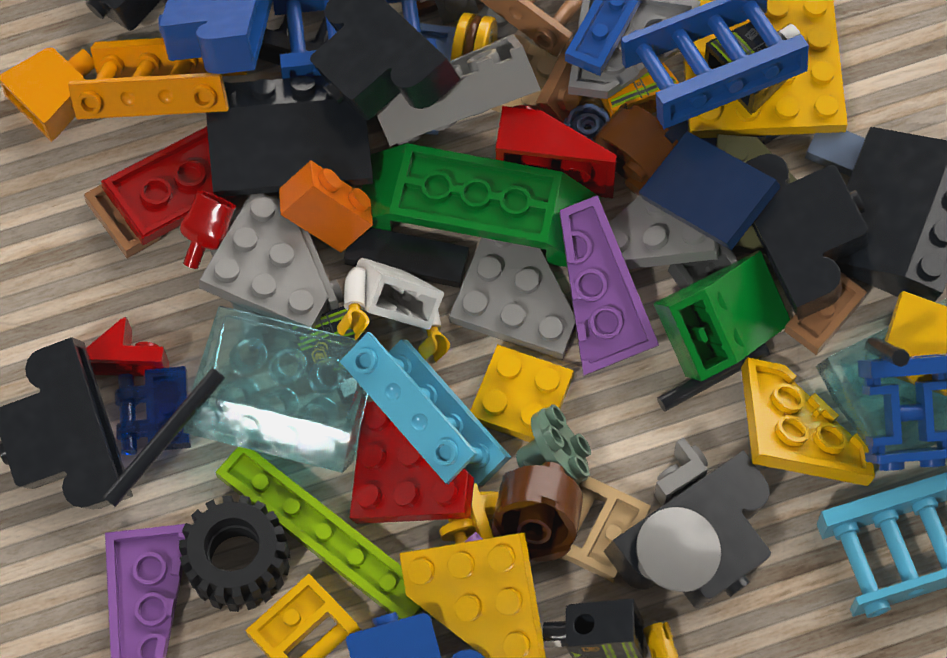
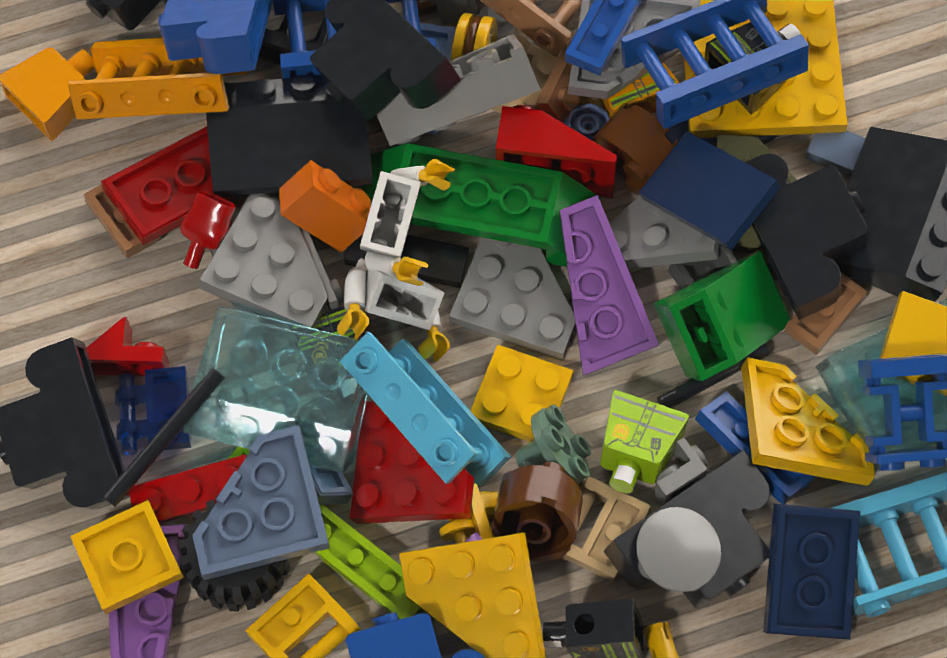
(126, 557): none -> yellow plate
(185, 491): none -> red plate
(263, 510): none -> sand blue plate
(330, 486): none -> sand blue tile
(391, 219): none -> white torso
(639, 440): none -> lime torso
(729, 427): none -> blue plate
(811, 571): none -> dark blue tile
(887, 351): black bar -> none

